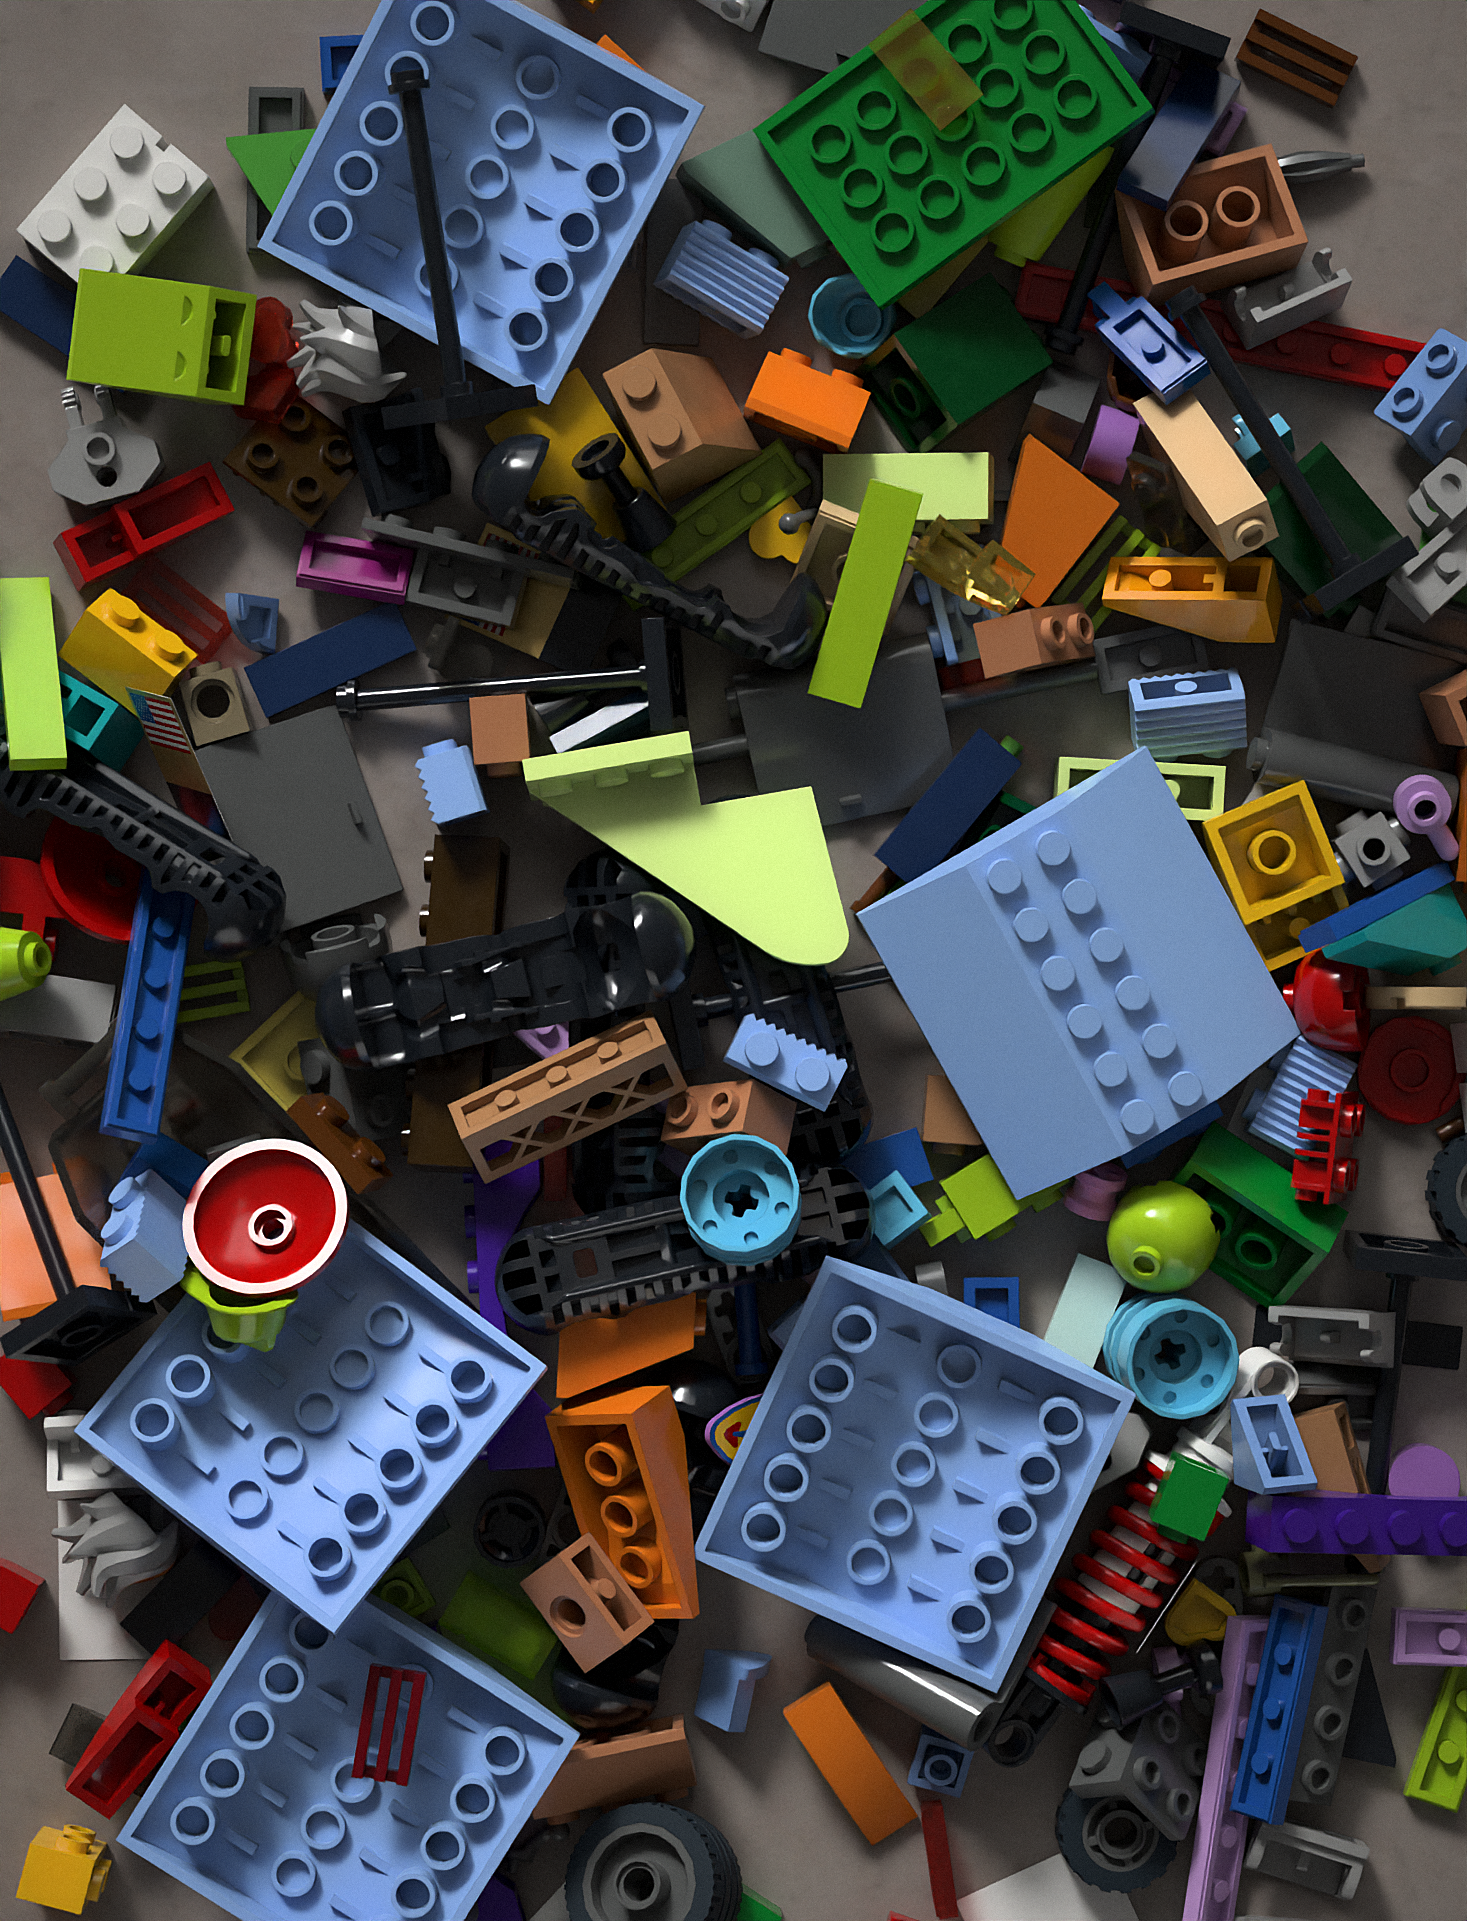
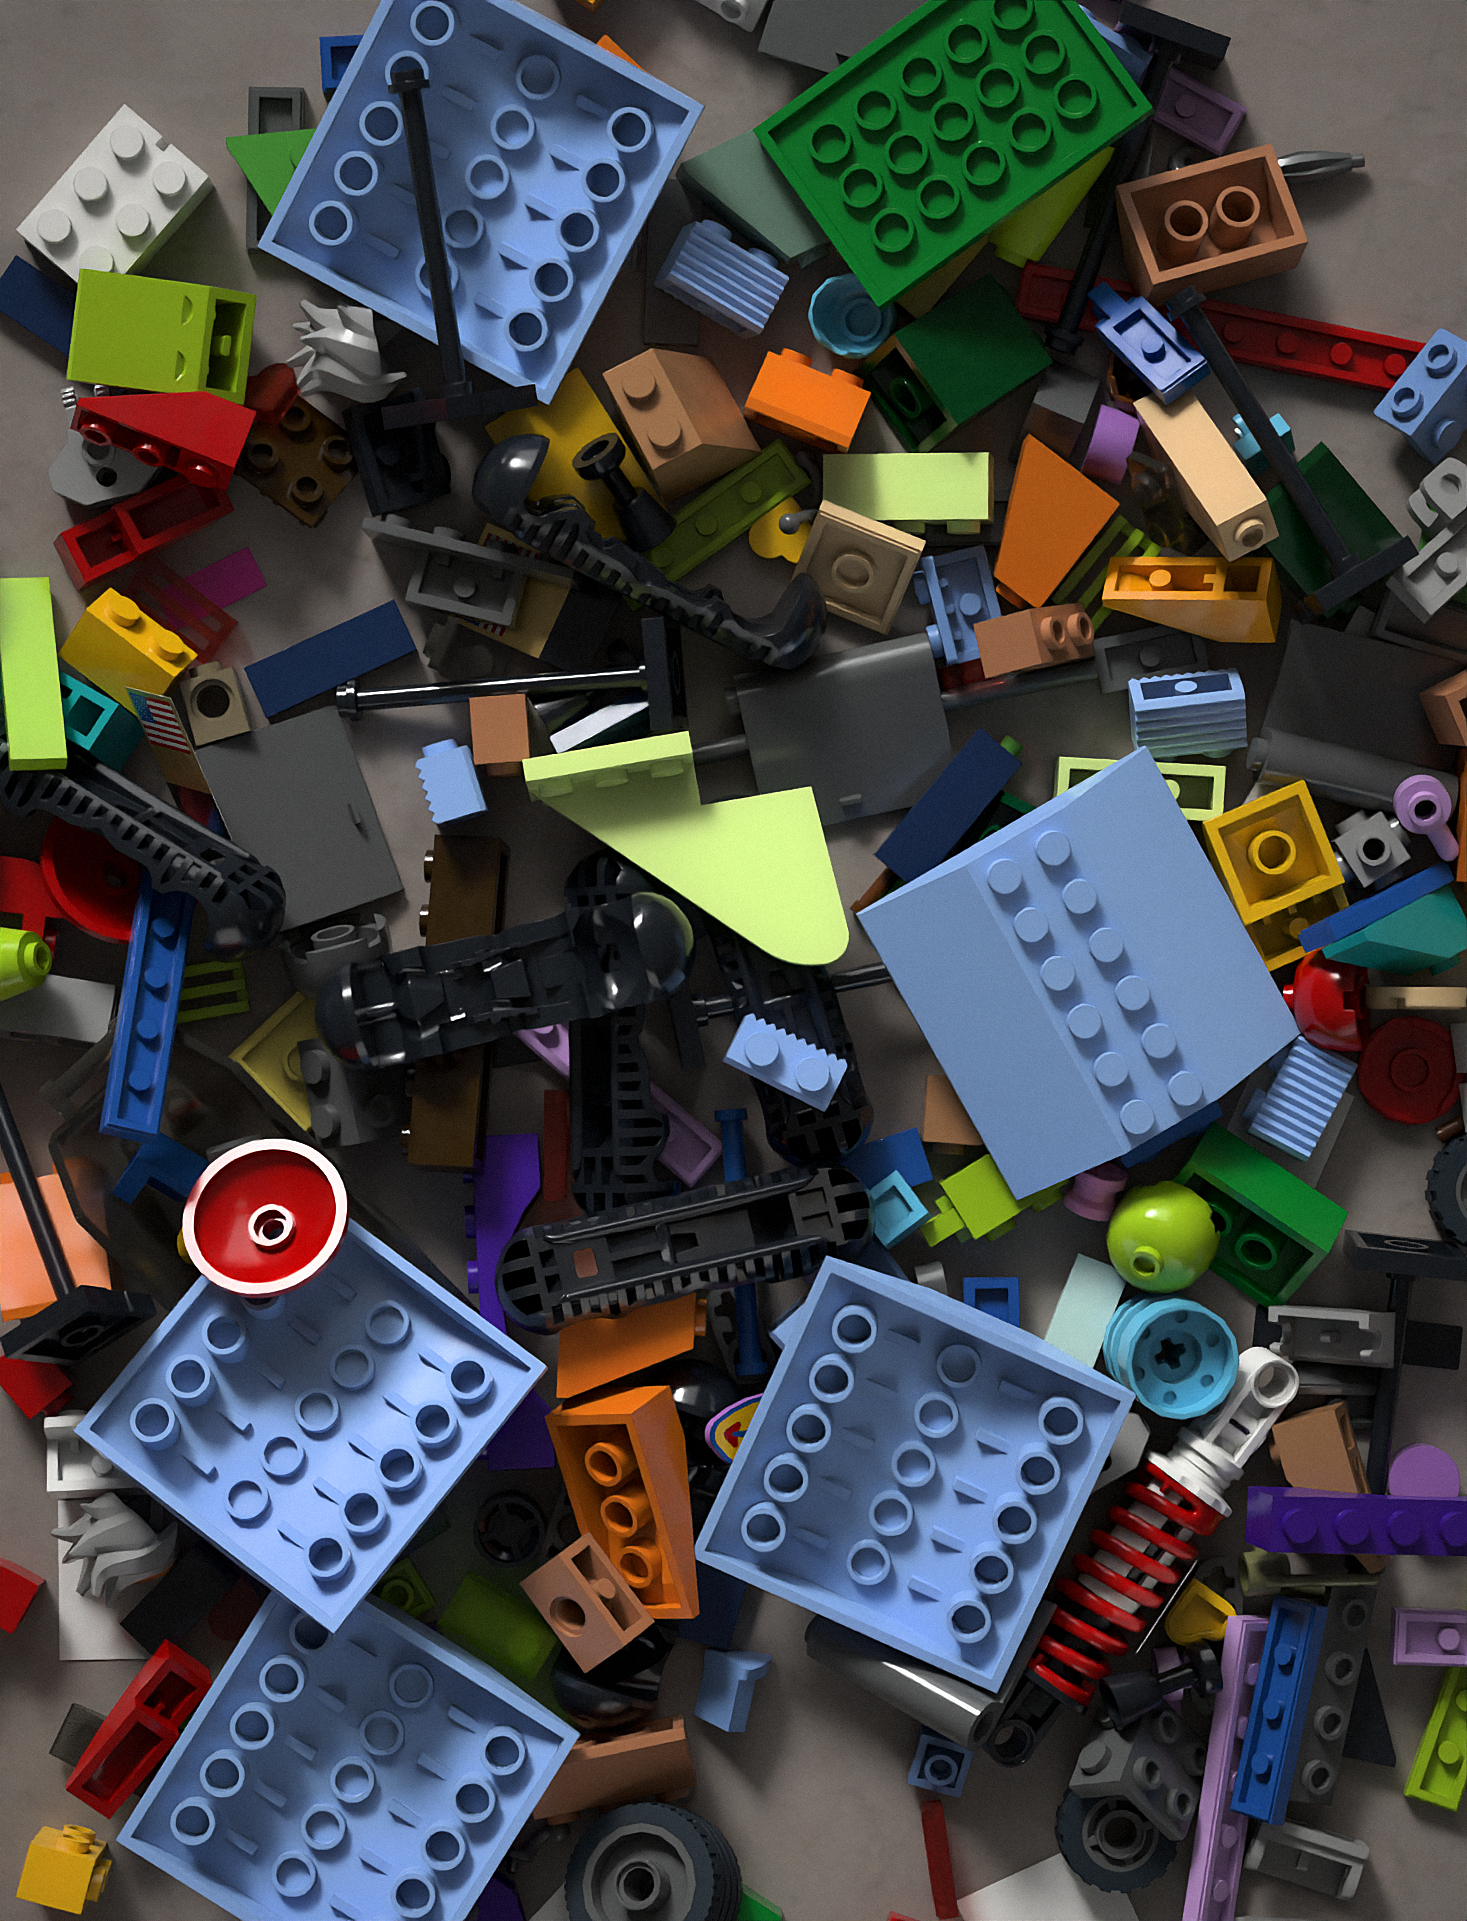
(145, 1235): light blue brick -> none
(178, 430): none -> red slope
(221, 582): none -> dark pink sticker
(239, 1318): lime piece -> none
(253, 620): medium blue tile -> none
(272, 334): clear red tile -> none
(352, 1156): reddish brown plate -> none
(355, 567): magenta tile -> none
(381, 1771): dark red tile -> none
(562, 1089): medium nougat fence -> none
(719, 1607): none -> dark blue tile
(722, 1174): medium azure wheel -> none
(725, 1109): nougat brick -> none
(849, 1762): orange slope -> none
(865, 593): lime tile -> none
(925, 69): clear yellow slope -> none
(982, 576): clear yellow slope -> none
(1178, 135): dark blue tile -> none
(1187, 1498): green brick -> none
(1268, 1447): medium blue slope -> none
(1286, 300): light grey hinge -> none
(1305, 39): reddish brown tile -> none
(1340, 1172): red hinge -> none

